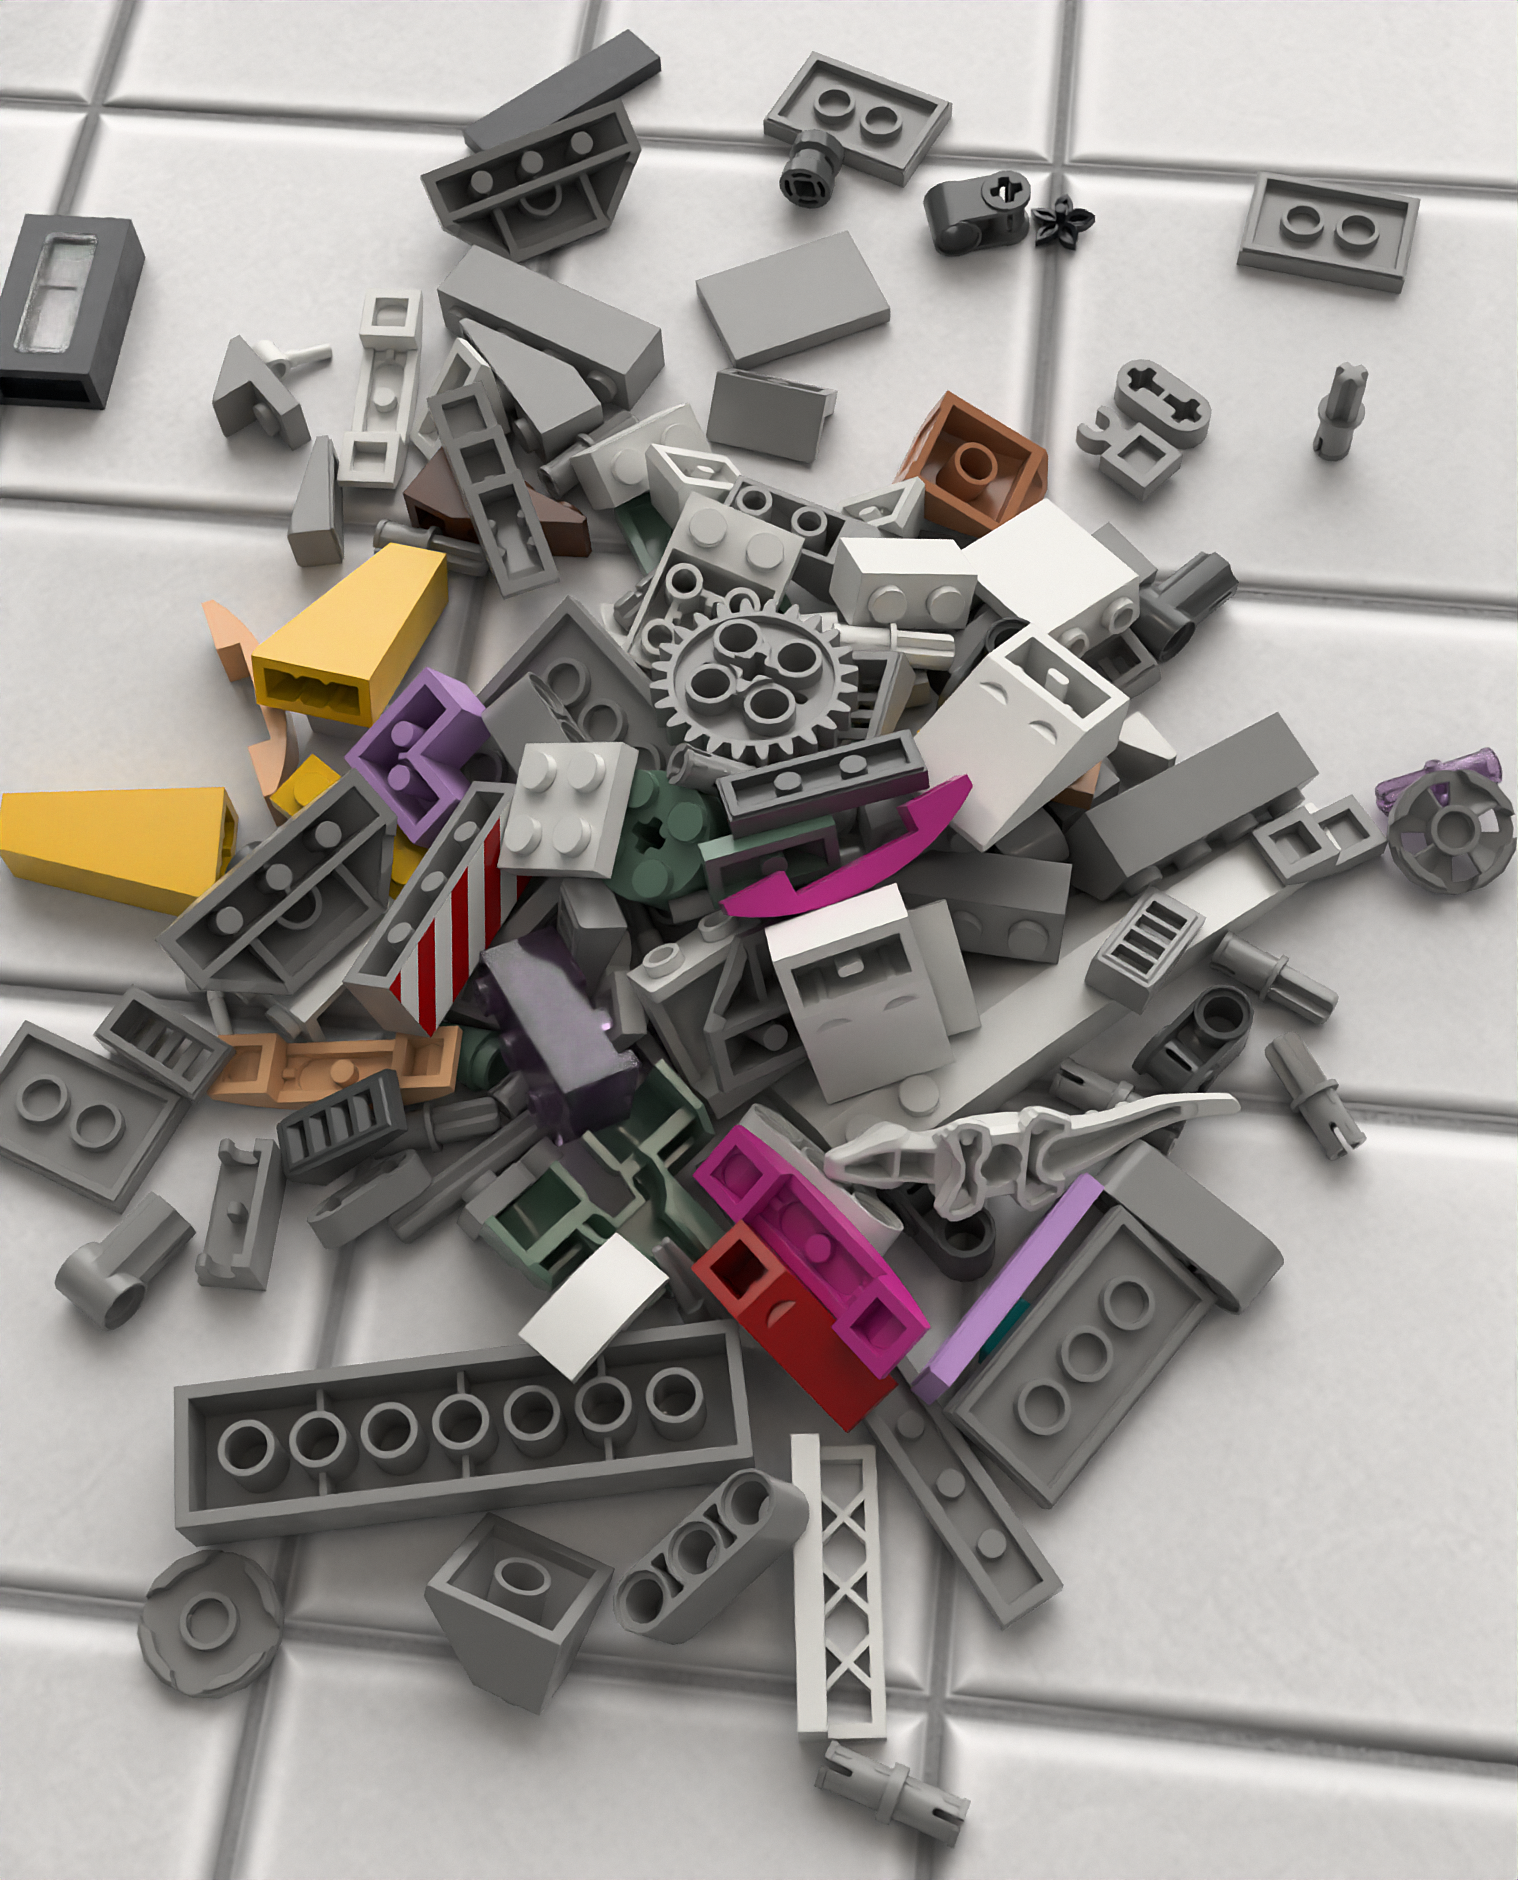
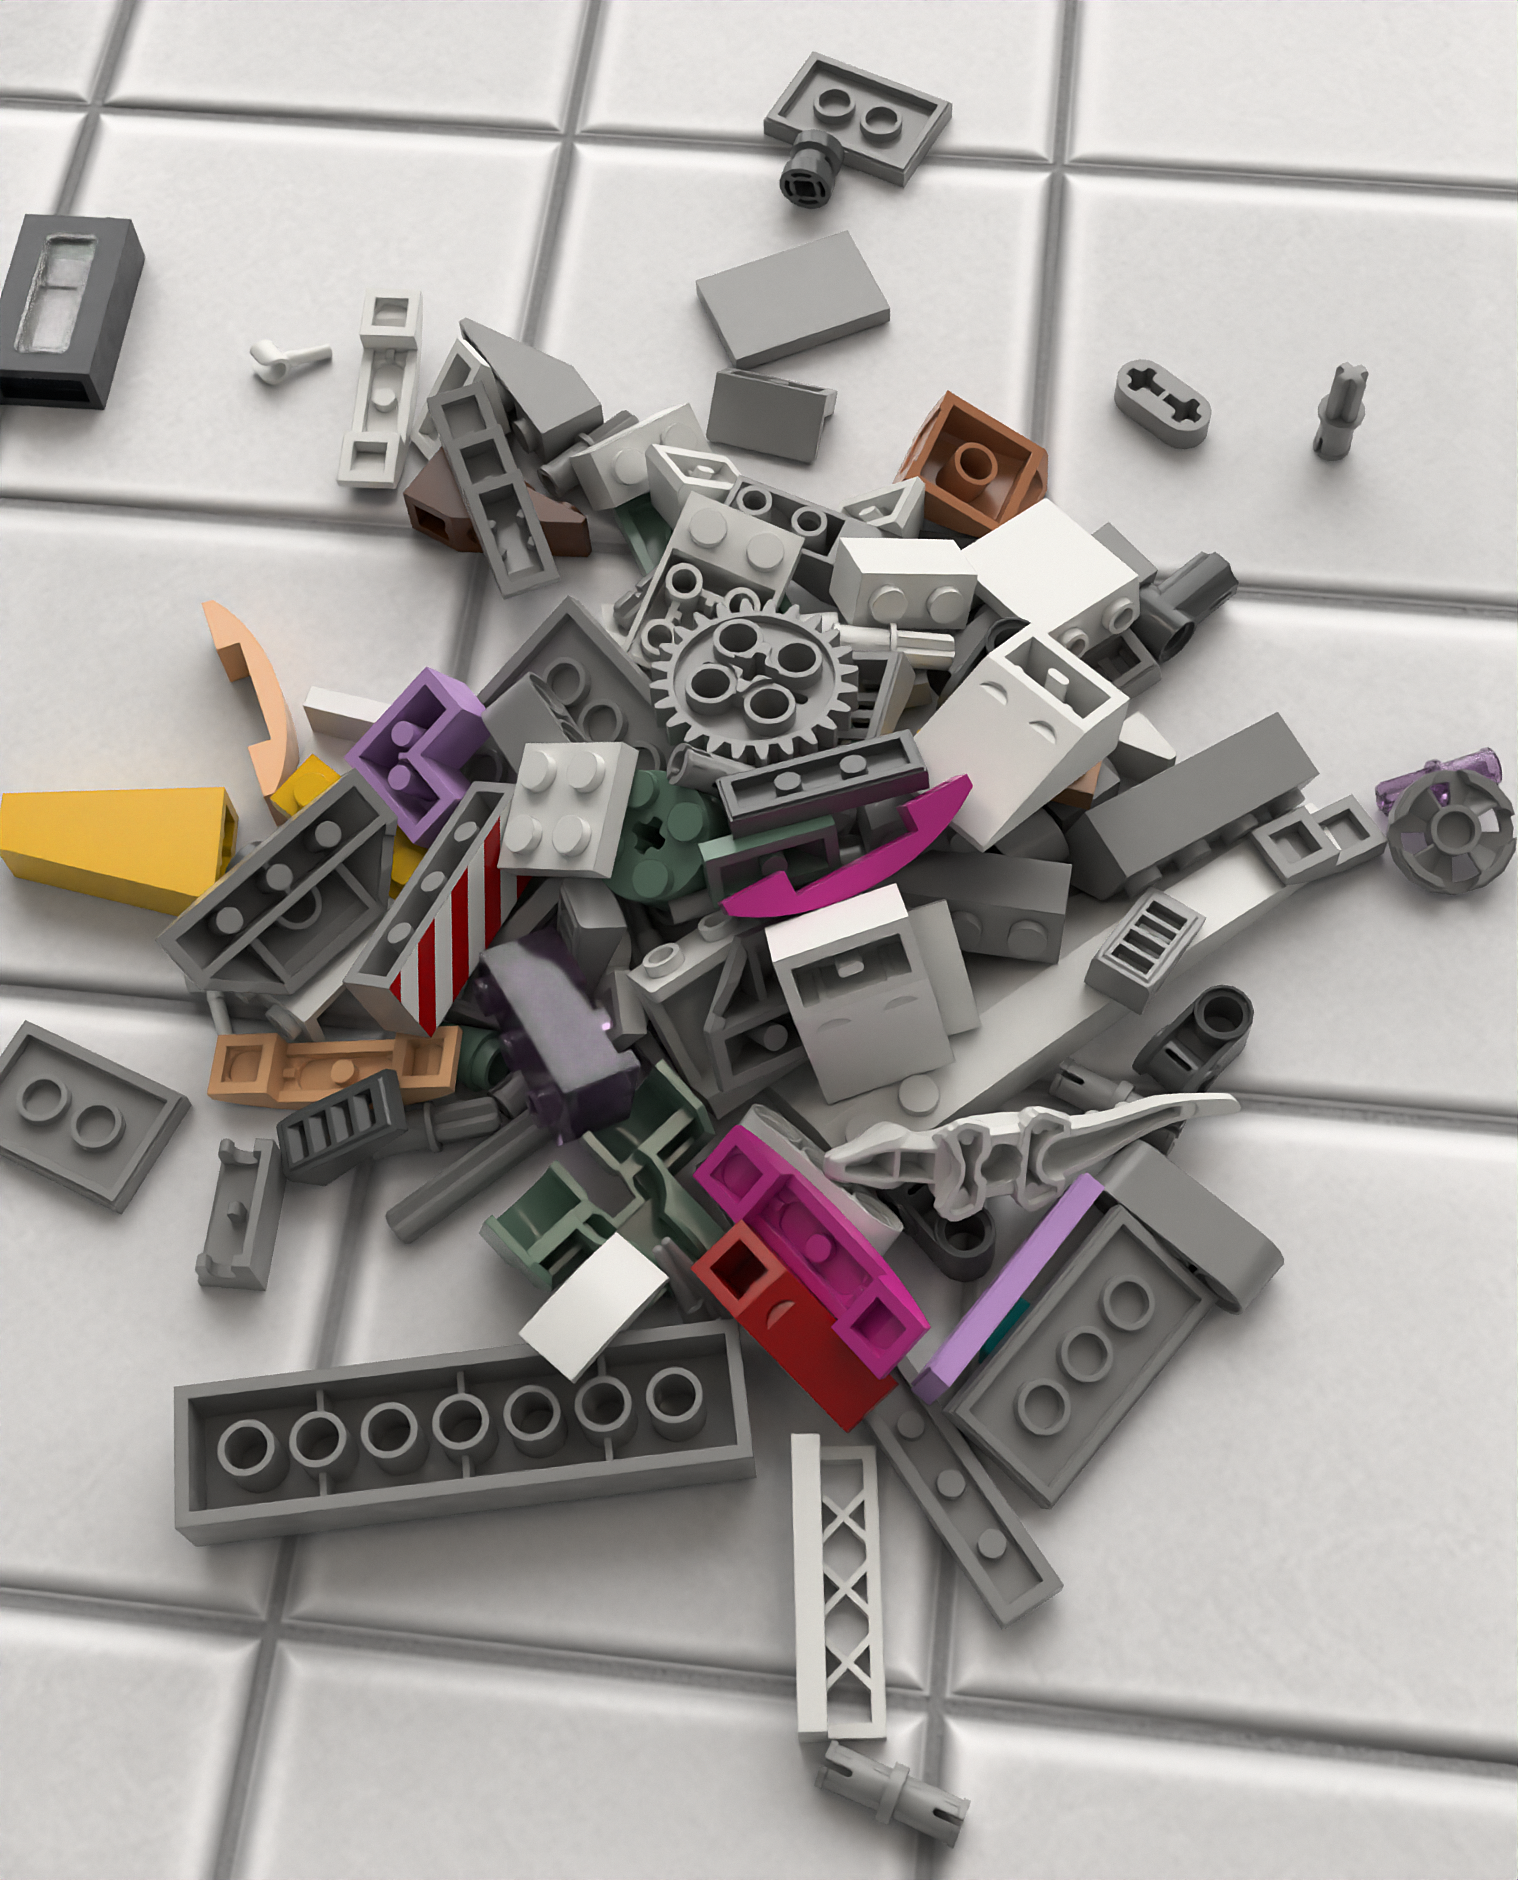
(112, 1276): light grey piece -> none
(129, 1018): light grey slope -> none
(211, 1624): light grey tile -> none
(252, 393): light grey slope -> none
(317, 517): light grey slope -> none
(355, 640): yellow slope -> none
(369, 1199): light grey beam -> none
(461, 555): light grey axle -> none
(495, 1194): light grey plate -> none
(516, 1609): light grey slope -> none
(539, 186): light grey wedge -> none
(578, 87): tile -> none
(605, 345): light grey brick -> none
(679, 1560): light grey beam -> none
(973, 214): dark grey piece -> none
(1063, 223): black plant -> none
(1131, 458): light grey plate -> none
(1273, 978): light grey axle -> none
(1313, 1094): light grey axle -> none
(1329, 232): light grey tile -> none

